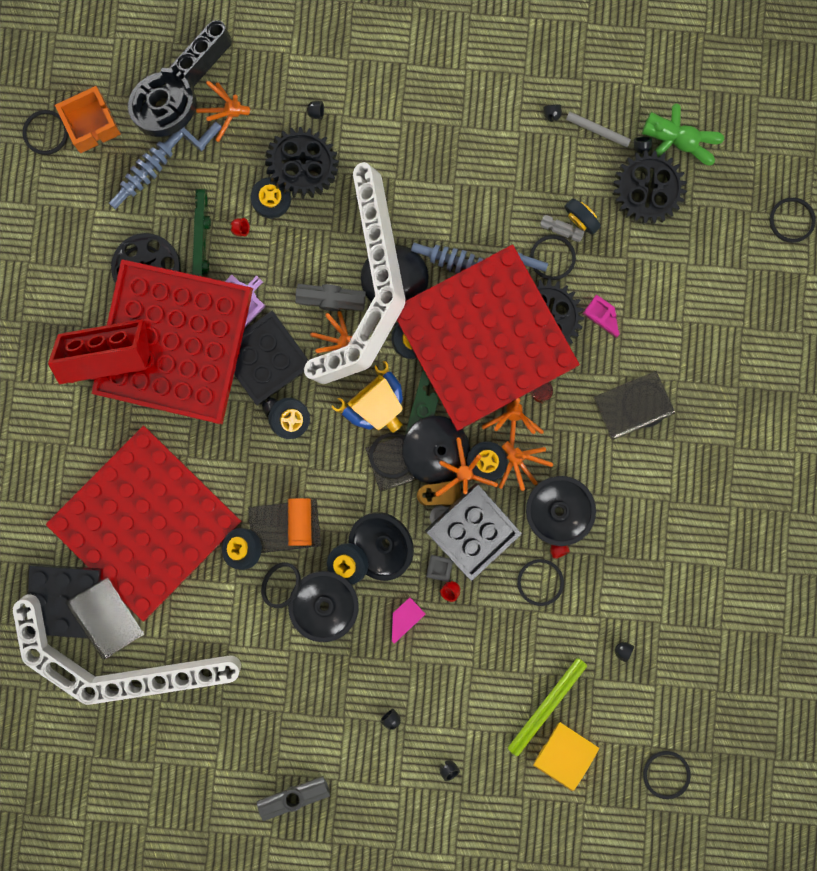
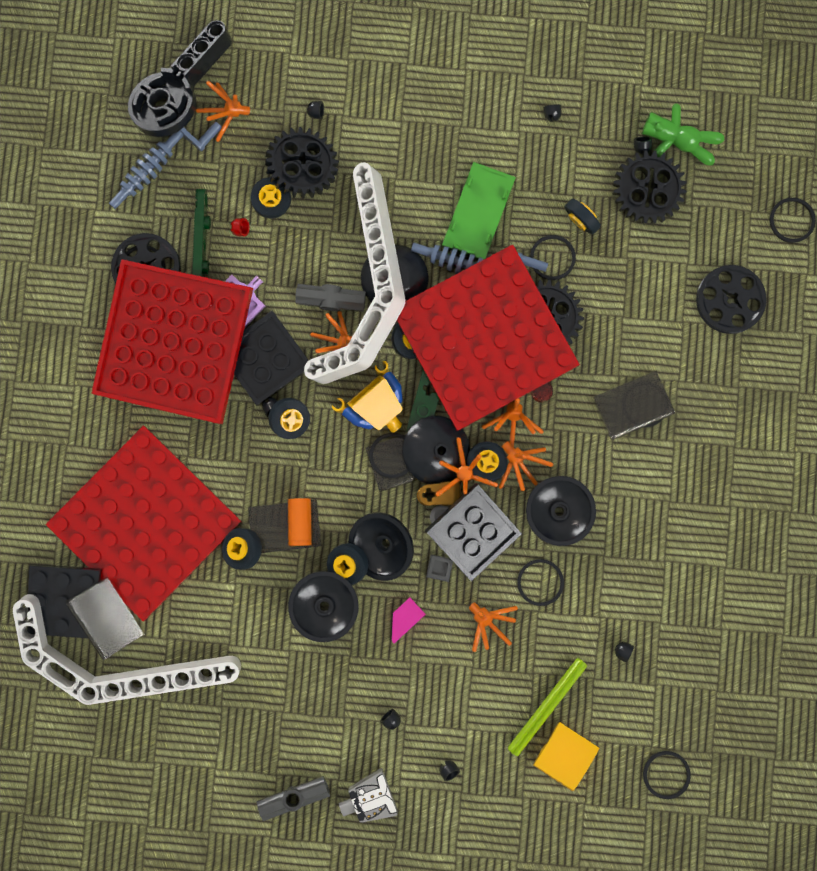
(26, 124): black piece -> none
(87, 119): orange piece -> none
(100, 352): red slope -> none
(295, 592): black piece -> none
(370, 798): none -> torso
(450, 591): red hinge -> none
(479, 211): none -> bright green piece
(485, 618): none -> orange plant
(559, 551): red hinge -> none
(562, 228): light grey axle -> none
(598, 129): light grey bar -> none
(603, 315): dark pink tile -> none
(734, 288): none -> black wedge

